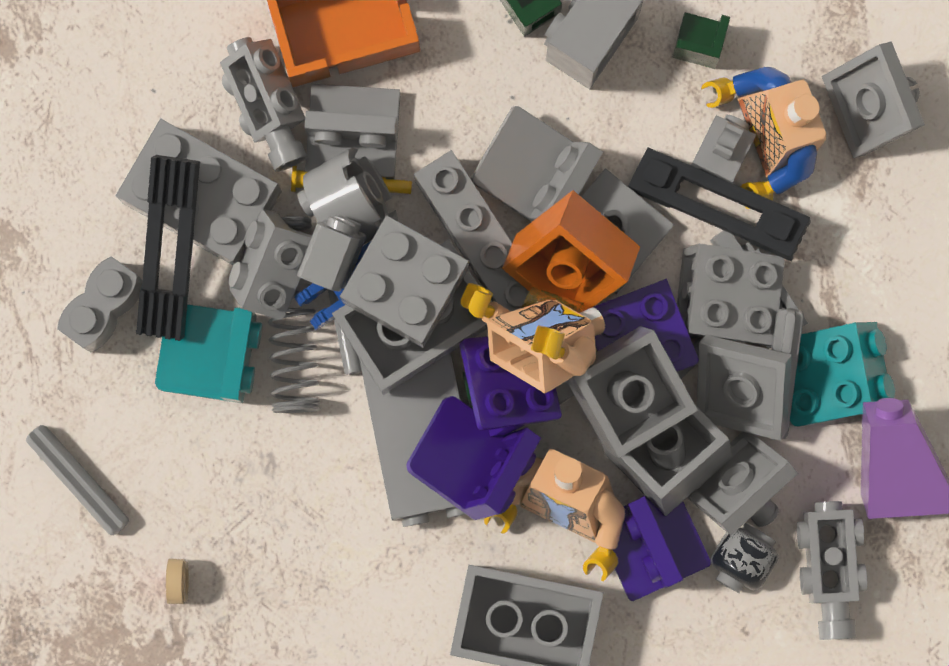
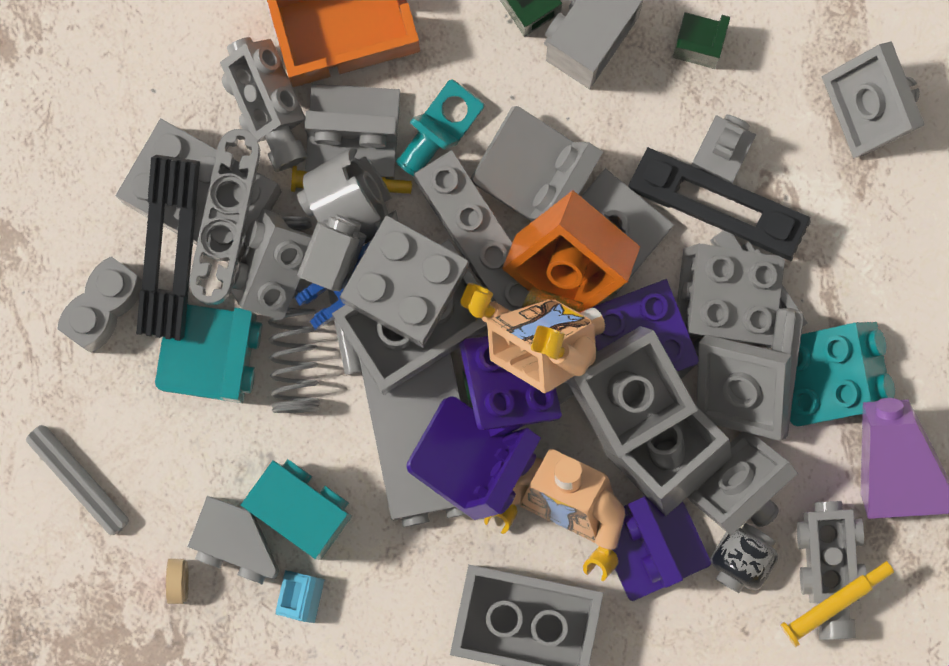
(229, 217): none -> light grey beam
(234, 537): none -> light grey slope
(296, 509): none -> teal brick
(299, 596): none -> medium azure slope
(436, 129): none -> teal bracket
(784, 124): torso -> none
(835, 603): none -> yellow piece

